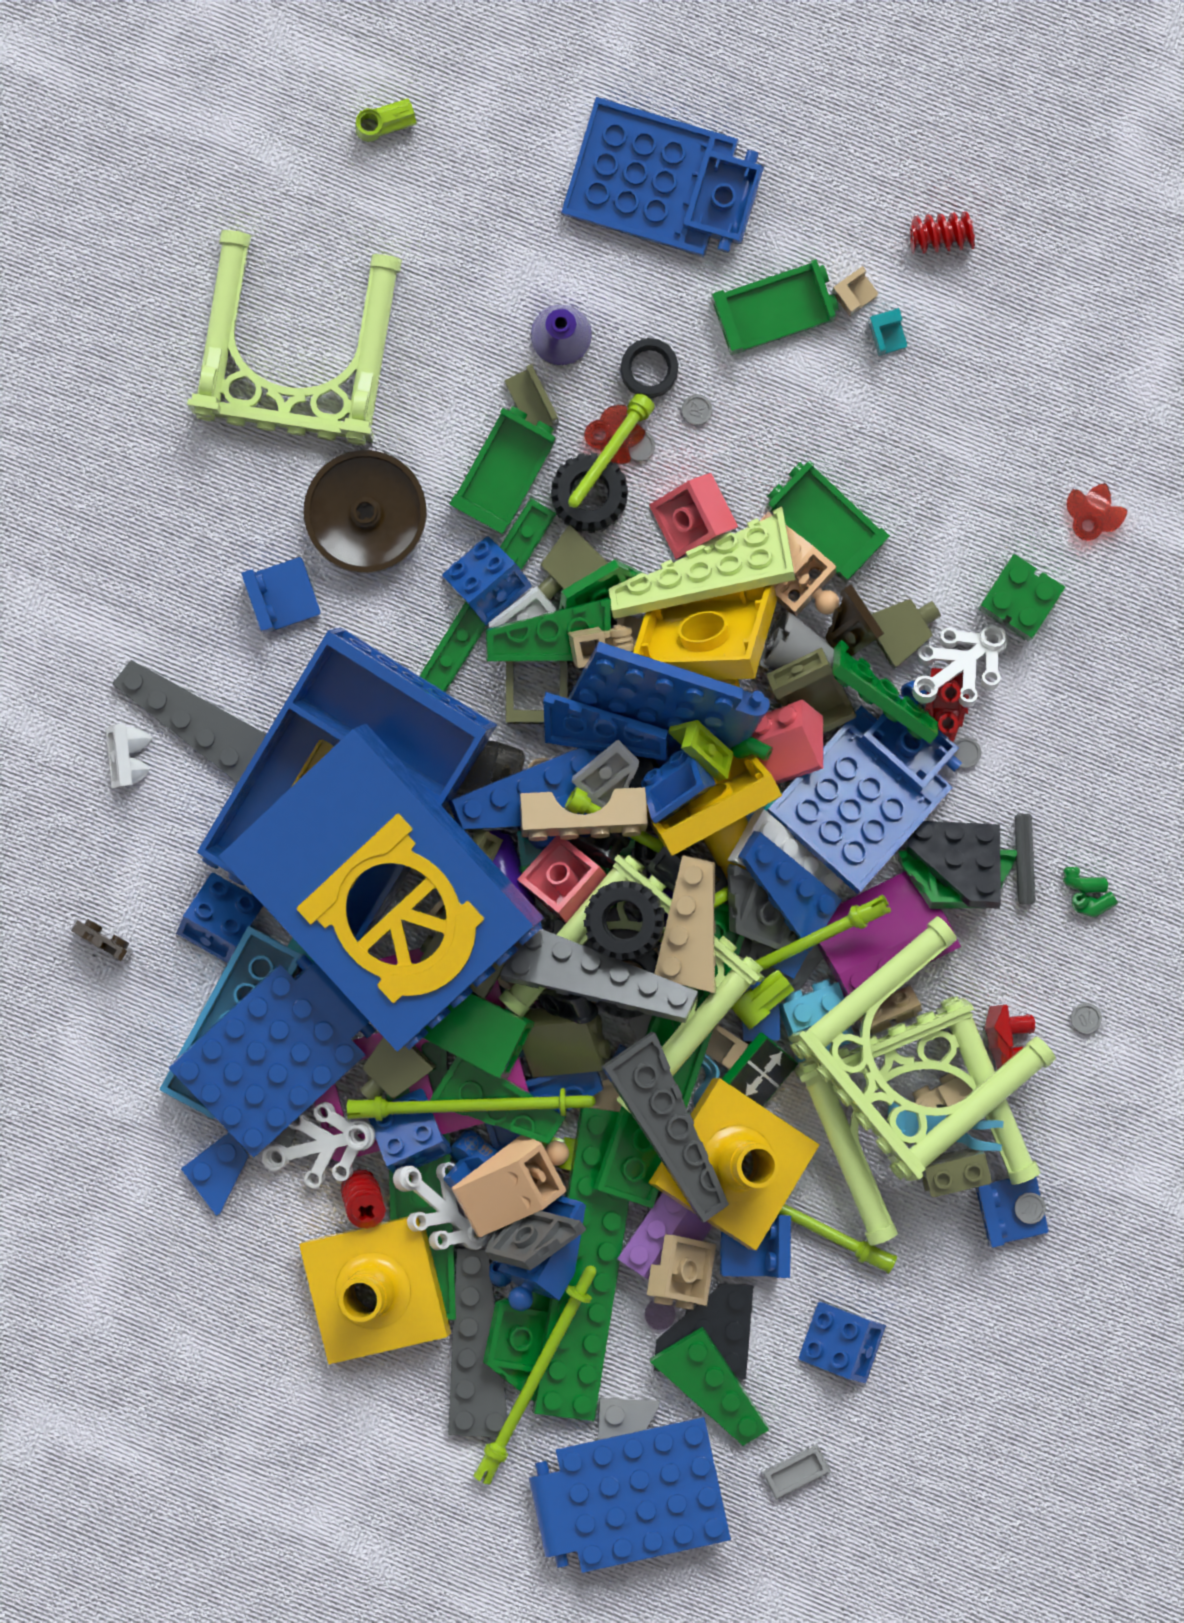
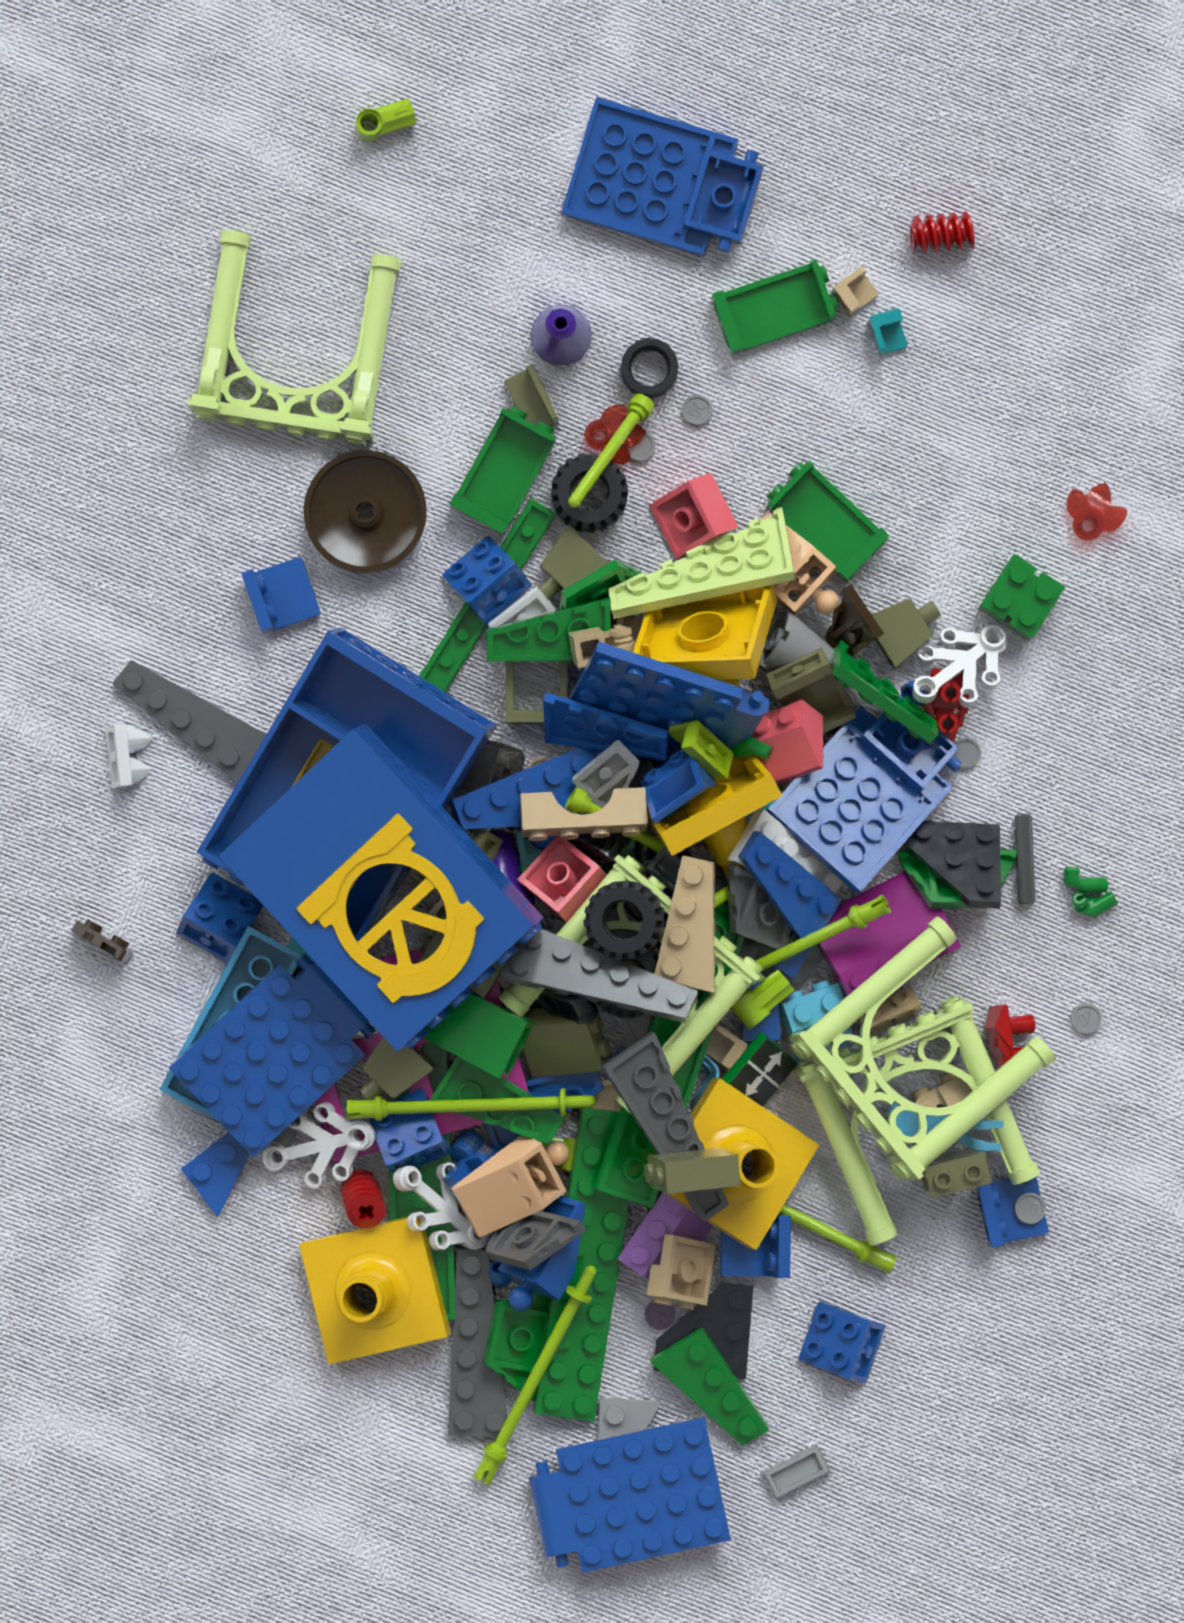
(692, 1170): none -> olive brick

